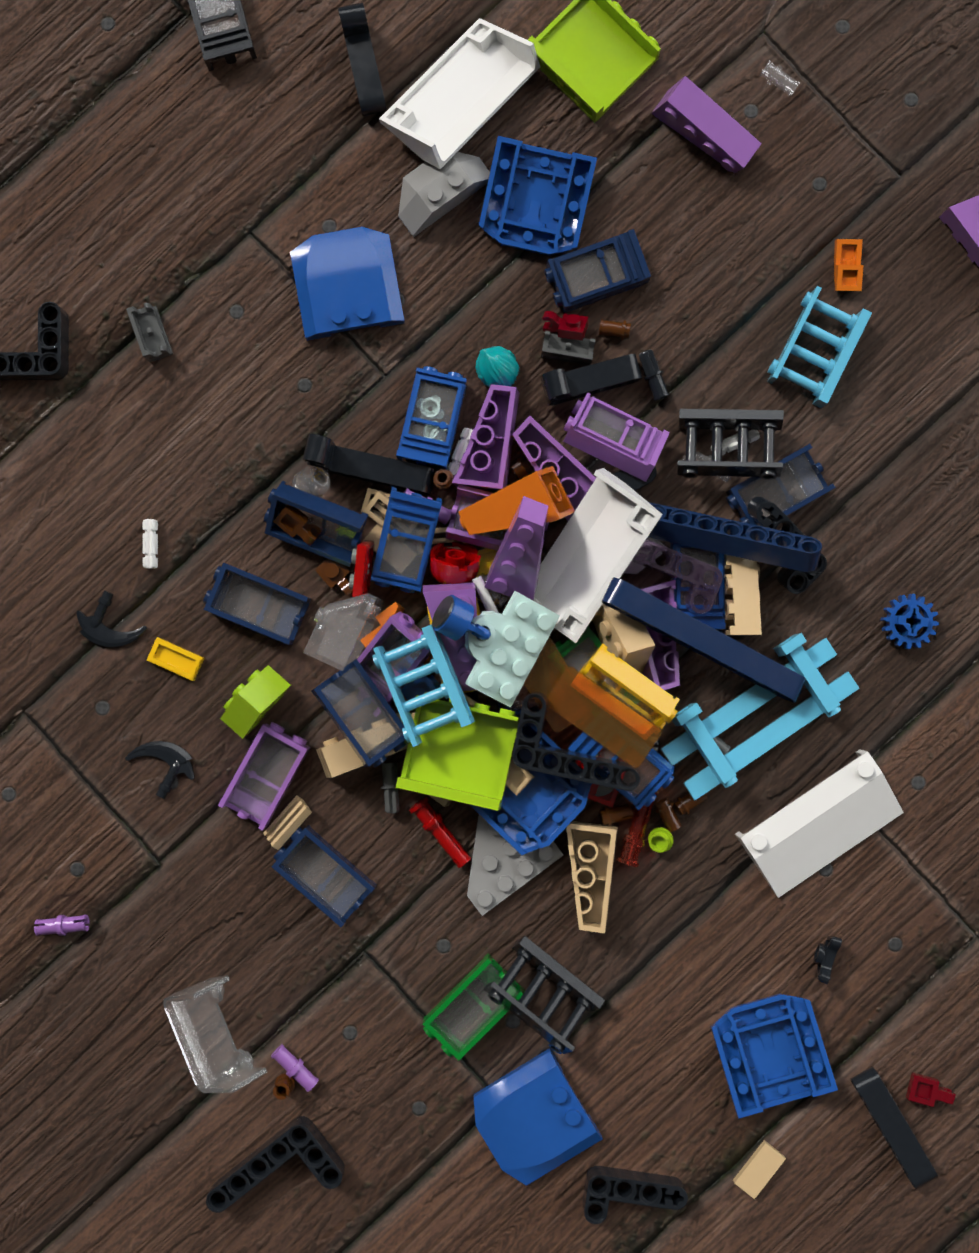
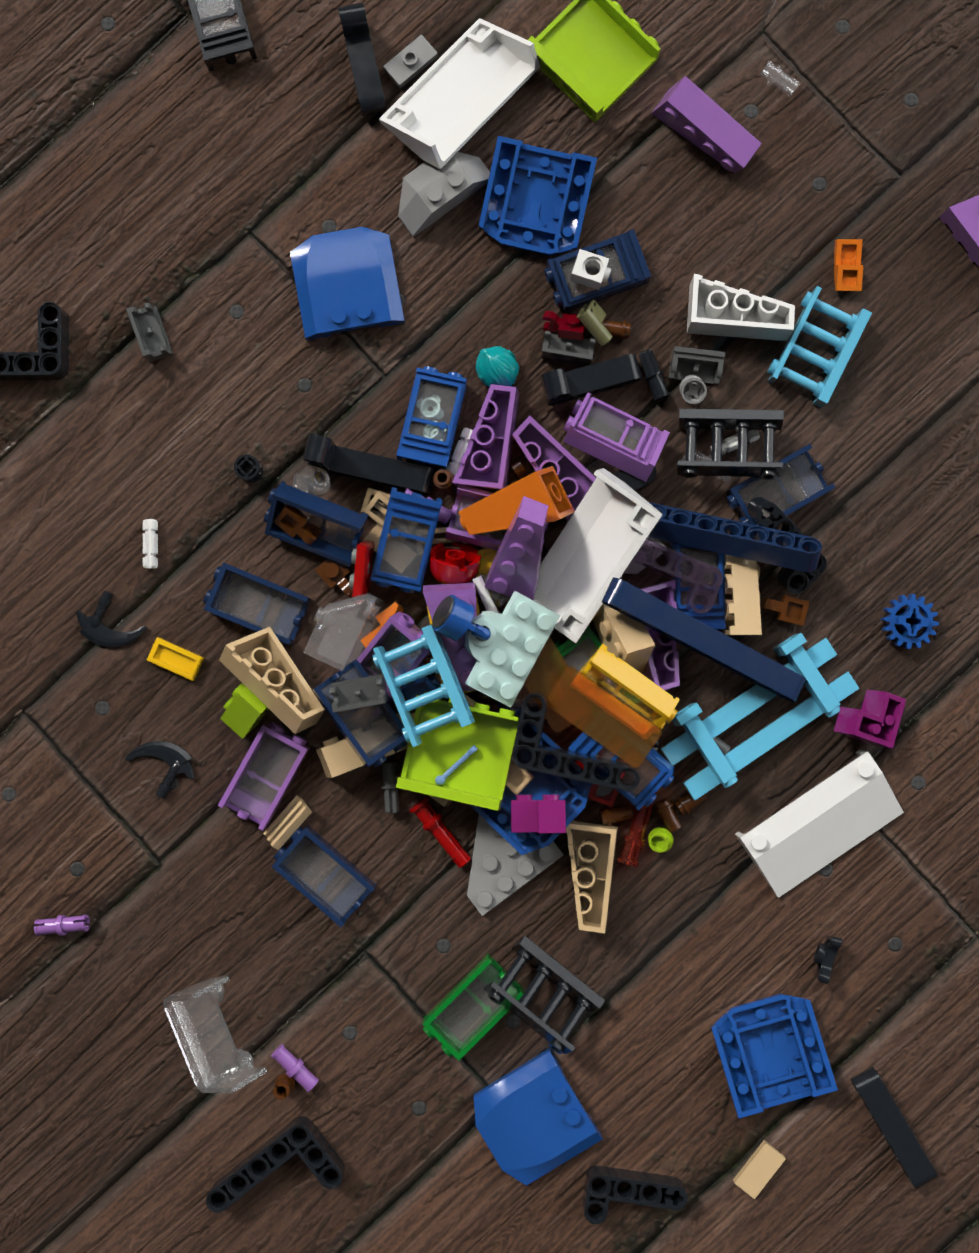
(251, 472): none -> black wheel
(273, 678): none -> tan wedge
(359, 692): none -> dark grey hinge
(410, 61): none -> light grey plate
(440, 780): none -> medium blue hinge
(538, 815): none -> magenta brick
(587, 259): none -> white brick
(592, 320): none -> olive piece
(695, 393): none -> light grey wheel
(699, 362): none -> dark grey hinge
(736, 313): none -> white wedge
(789, 609): none -> reddish brown plate
(875, 722): none -> magenta brick
(927, 1090): dark red plate -> none

